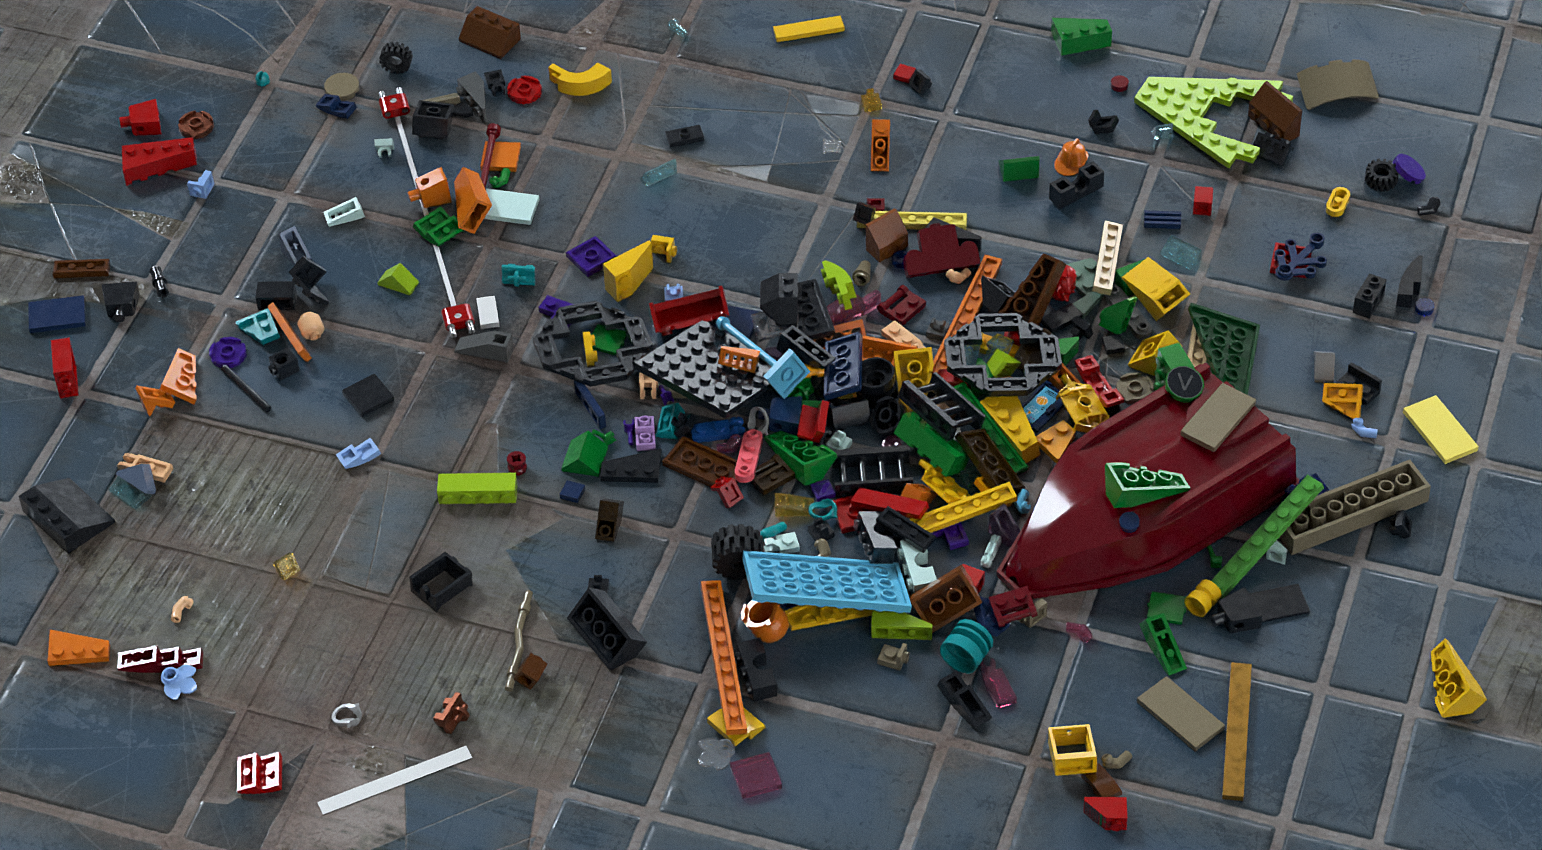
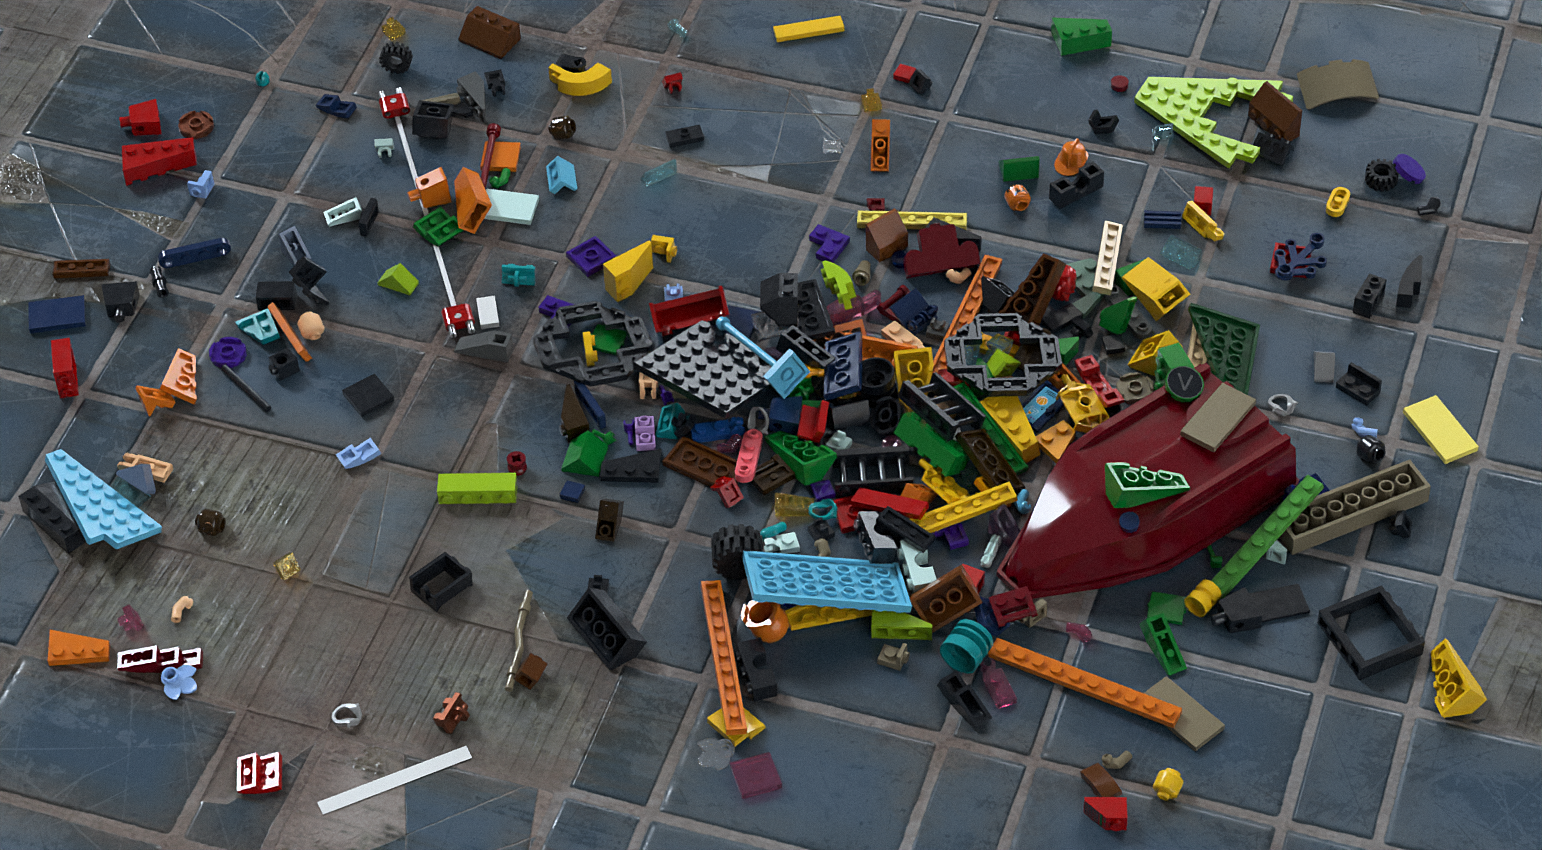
(97, 506): none -> medium azure wing
(130, 619): none -> clear pink tile
(194, 252): none -> dark blue plate
(210, 522): none -> dark brown head
(343, 85): dark tan tile -> none
(368, 216): none -> black plate
(393, 29): none -> clear yellow tile
(524, 90): red tile -> none
(561, 174): none -> medium azure panel
(562, 127): none -> dark brown head
(571, 63): none -> black piece
(572, 416): none -> dark brown slope
(673, 80): none -> red tile
(745, 365): orange slope -> none
(832, 242): none -> dark purple plate
(864, 213): black tile -> none
(914, 312): none -> dark blue hinge
(1017, 197): none -> orange head
(1072, 762): yellow window -> none
(1085, 682): none -> orange plate
(1168, 784): none -> yellow head
(1201, 222): none -> yellow hinge
(1237, 732): pearl gold tile -> none
(1279, 410): none -> light grey piece
(1344, 398): light orange wing -> none
(1347, 650): none -> black window
(1371, 449): none -> black head
(1424, 306): clear blue tile -> none

